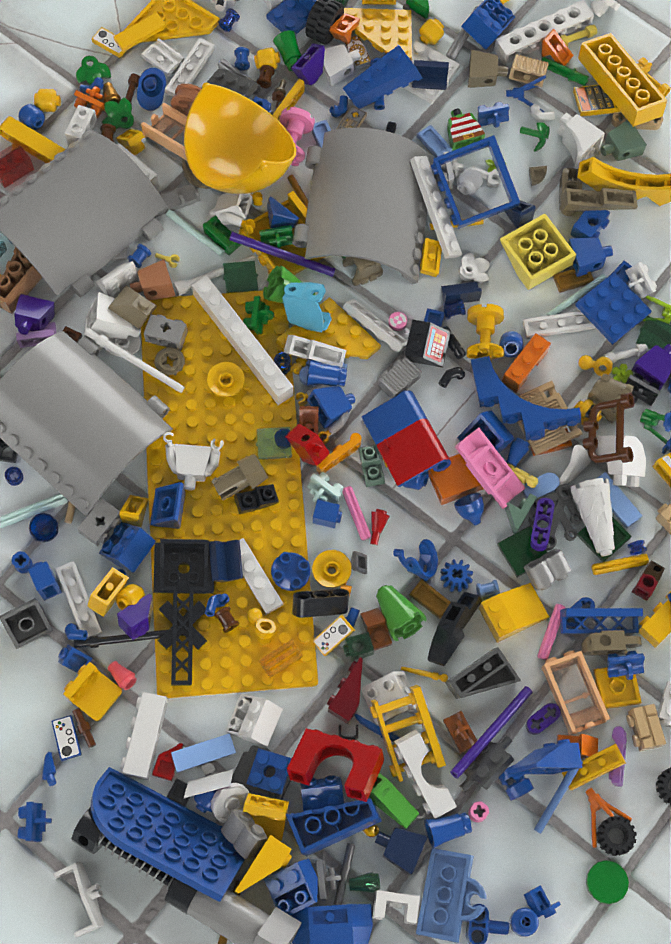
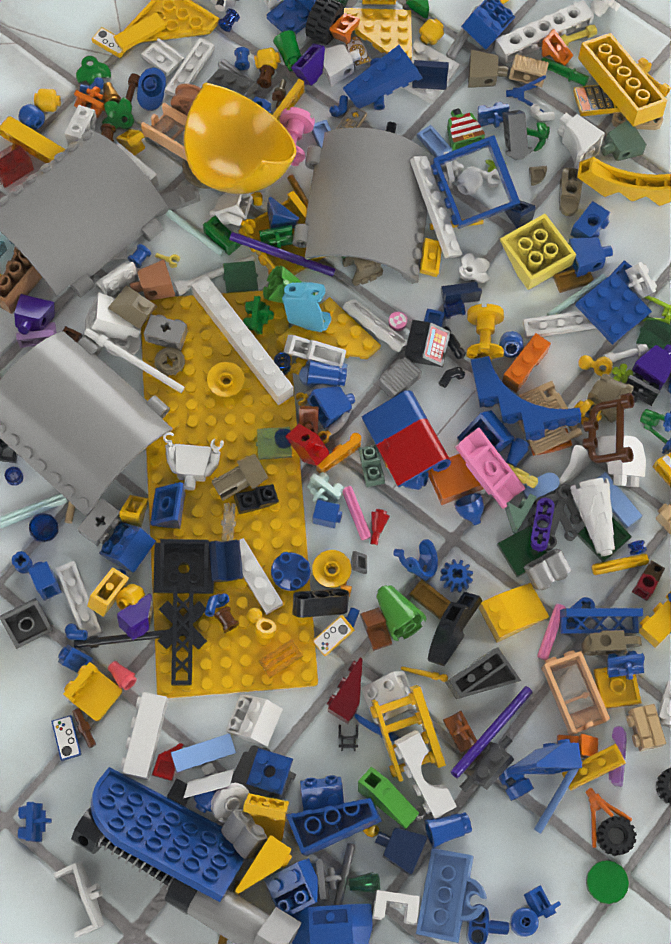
(49, 769): blue bar -> none
(228, 522): none -> clear pin
(318, 746): red arch -> none
(365, 640): clear green brick -> none
(474, 817): bright pink bush -> none
(488, 589): medium blue bush -> none
(516, 134): none -> dark grey piece
(545, 722): dark purple beam -> none
(594, 200): dark tan slope -> none

